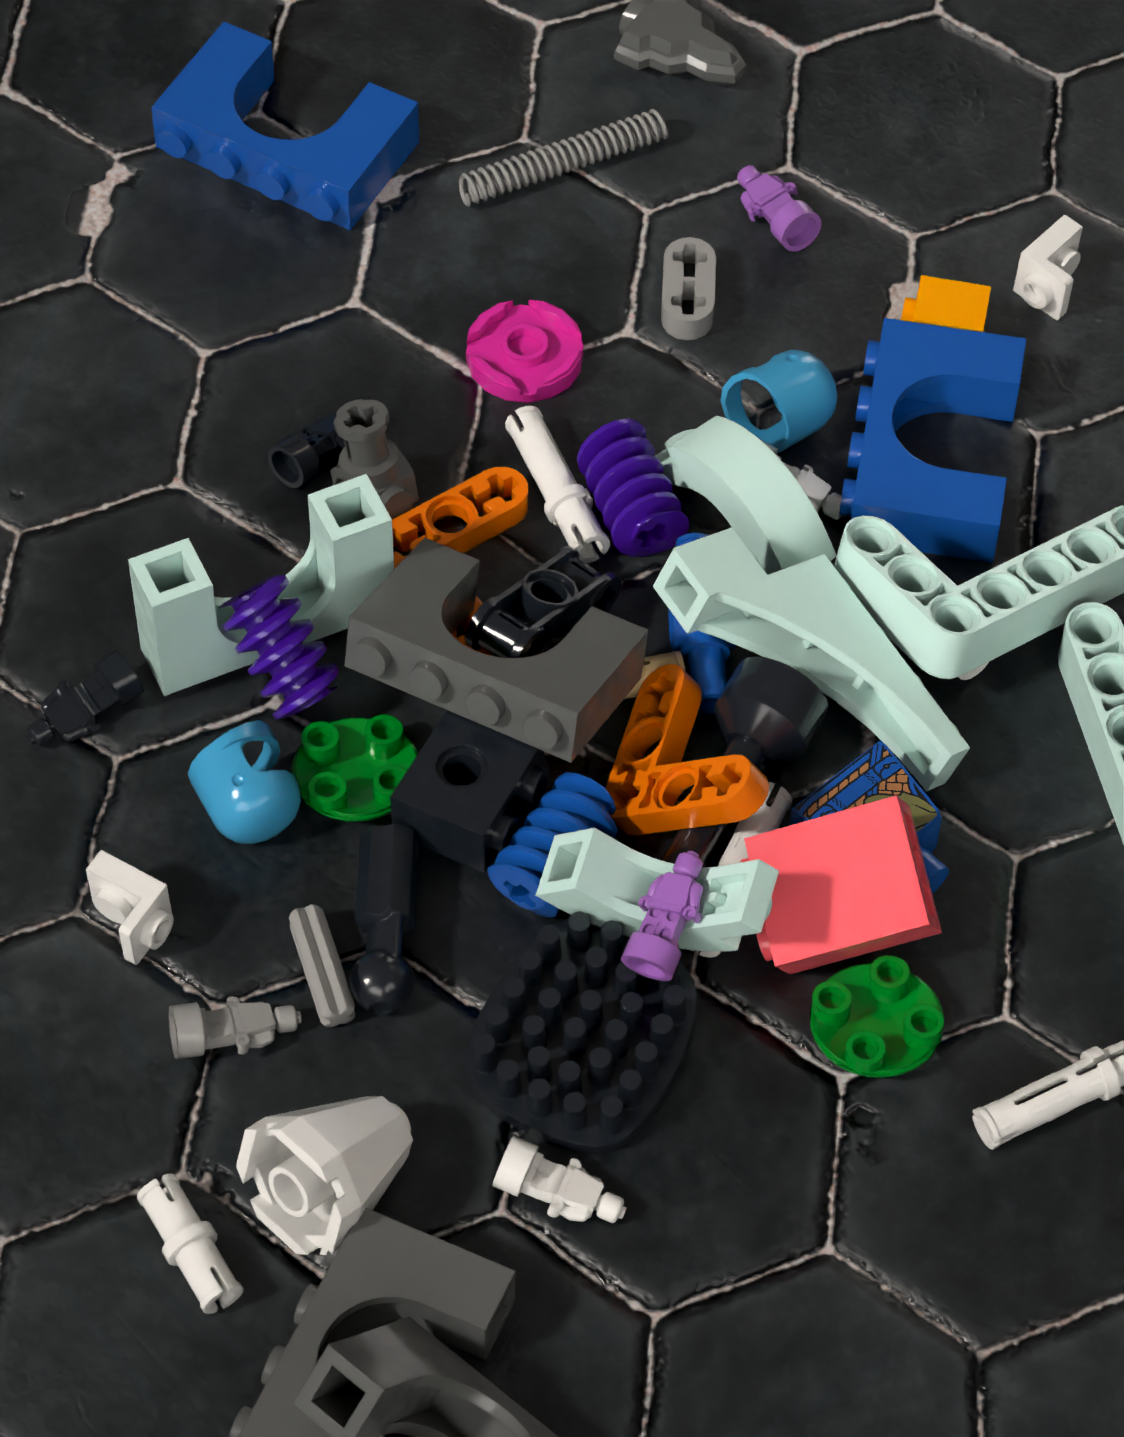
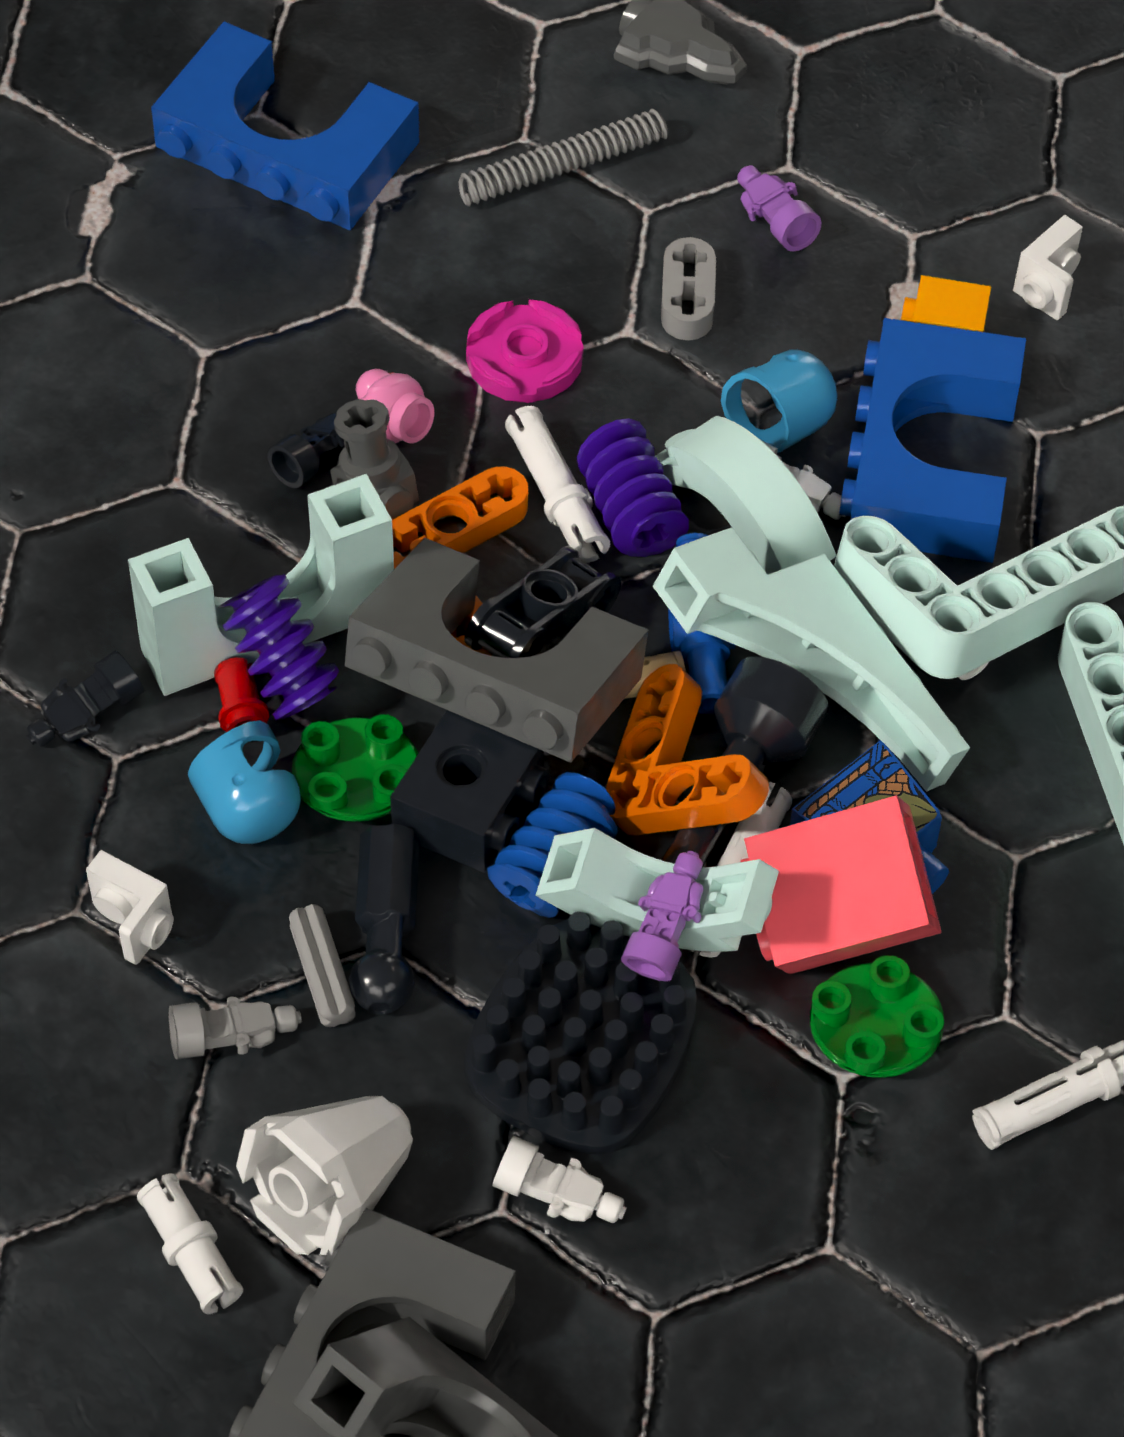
(238, 694): none -> red pin
(404, 398): none -> bright pink animal

